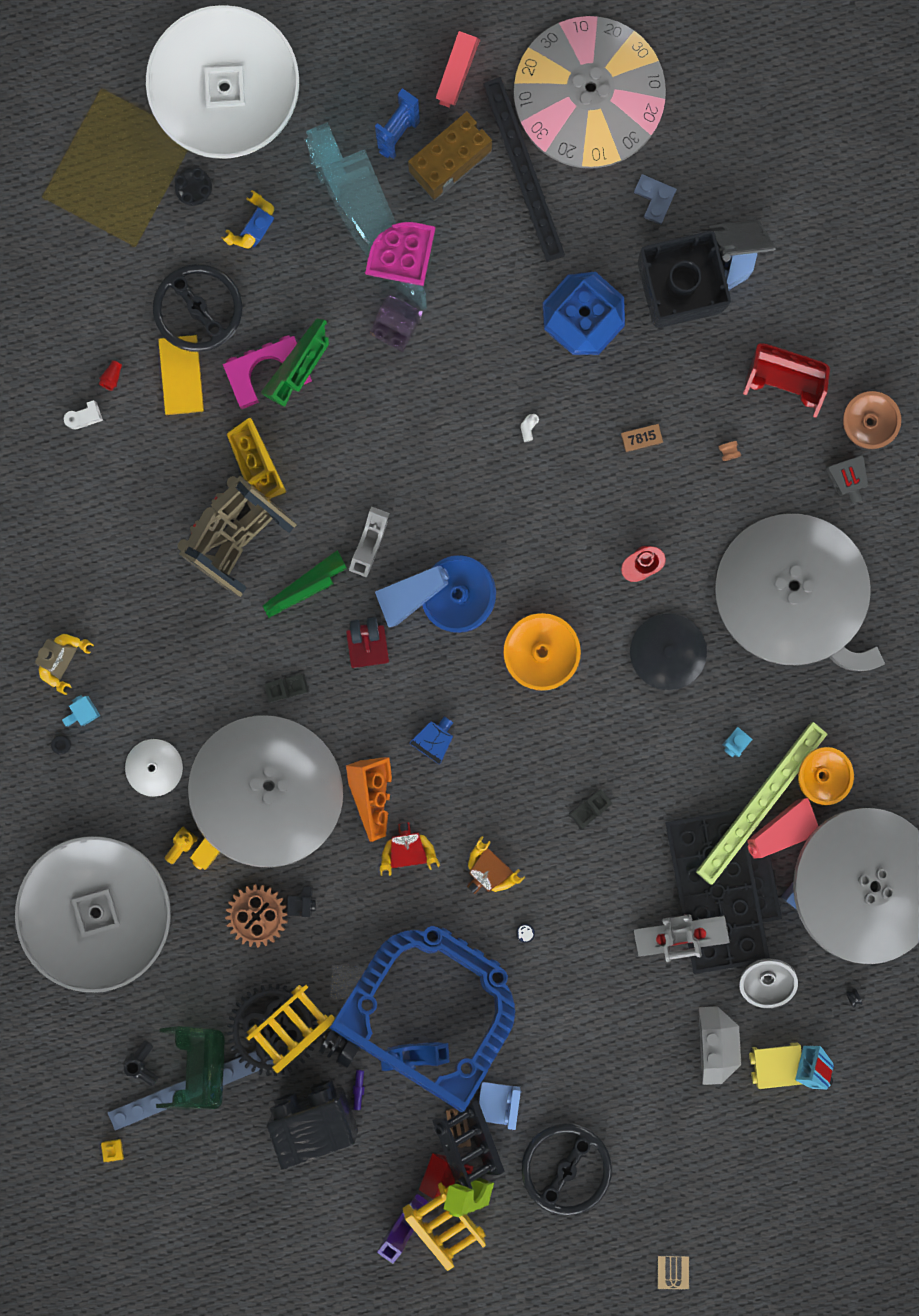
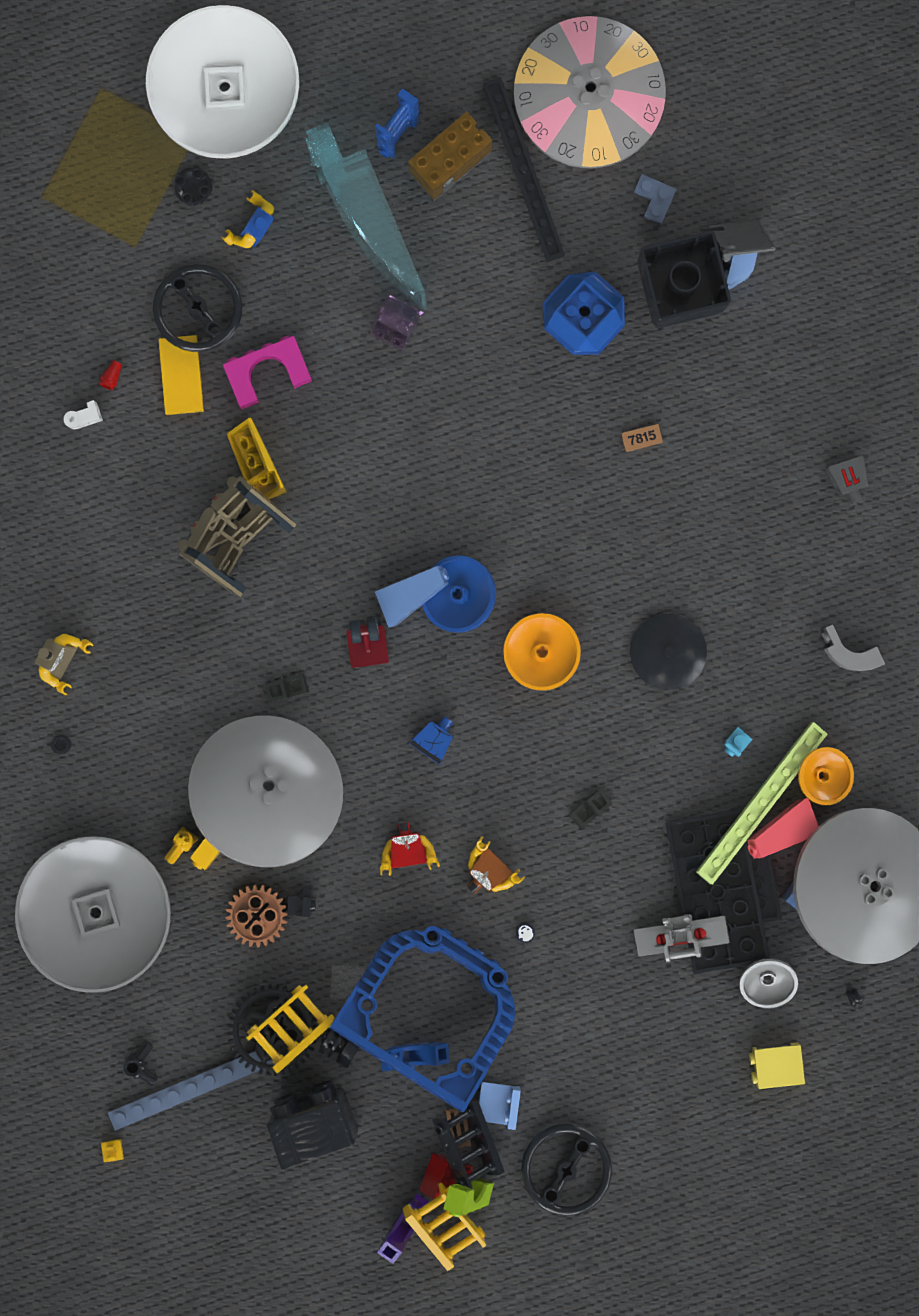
(83, 711): medium azure brick -> none
(167, 767): white dish -> none
(203, 1068): clear green windscreen -> none
(298, 364): green wedge -> none
(307, 585): green wedge -> none
(358, 1089): dark purple bar -> none
(368, 786): orange wedge -> none
(369, 542): light grey arch -> none
(402, 253): dark pink plate -> none
(457, 68): coral slope -> none
(527, 425): white arm -> none
(643, 563): piece -> none
(673, 1272): piece -> none
(718, 1045): light grey wedge -> none
(729, 451): nougat wheel -> none
(786, 623): light grey dish -> none
(789, 372): red windscreen -> none
(815, 1068): medium azure torso -> none
(881, 411): nougat dish -> none

